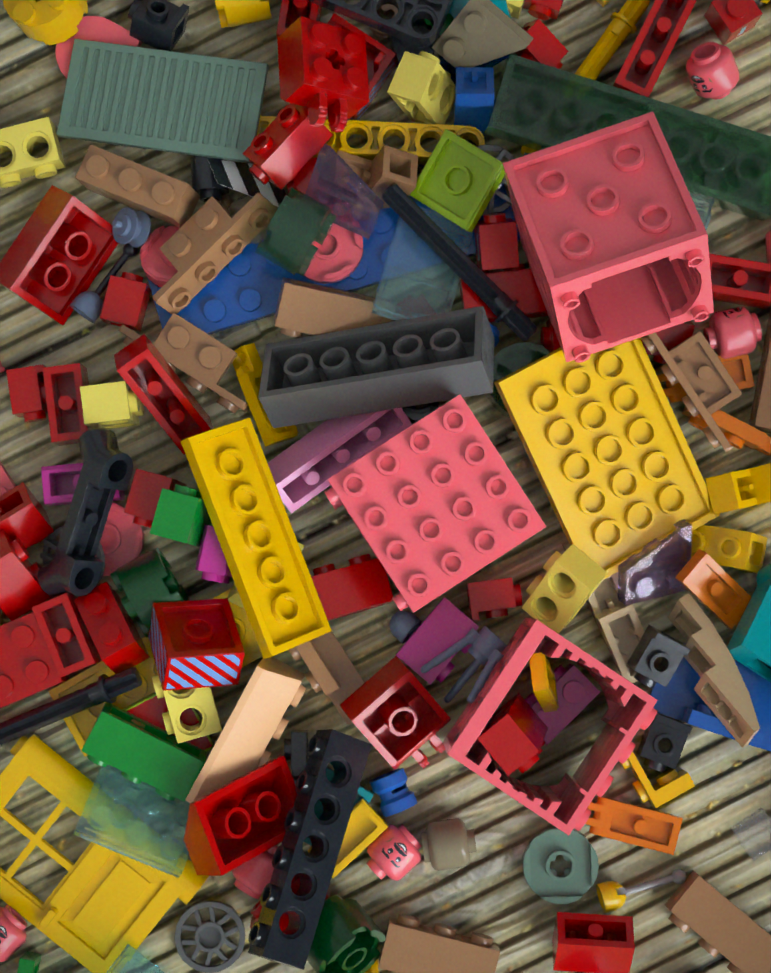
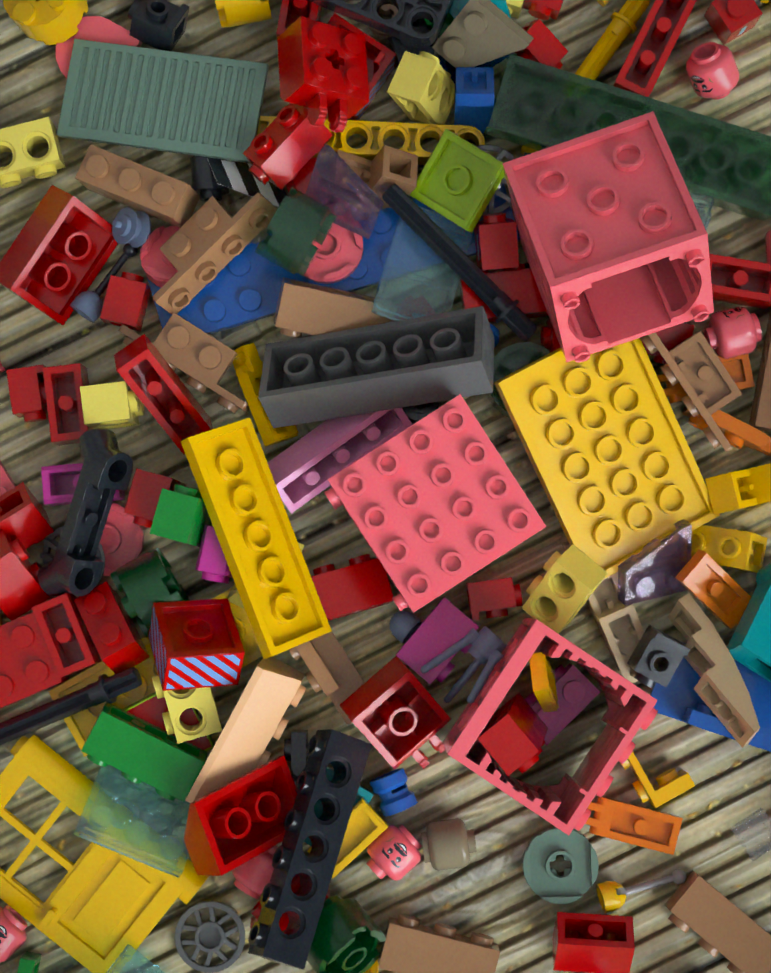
(663, 728): black brick -> none

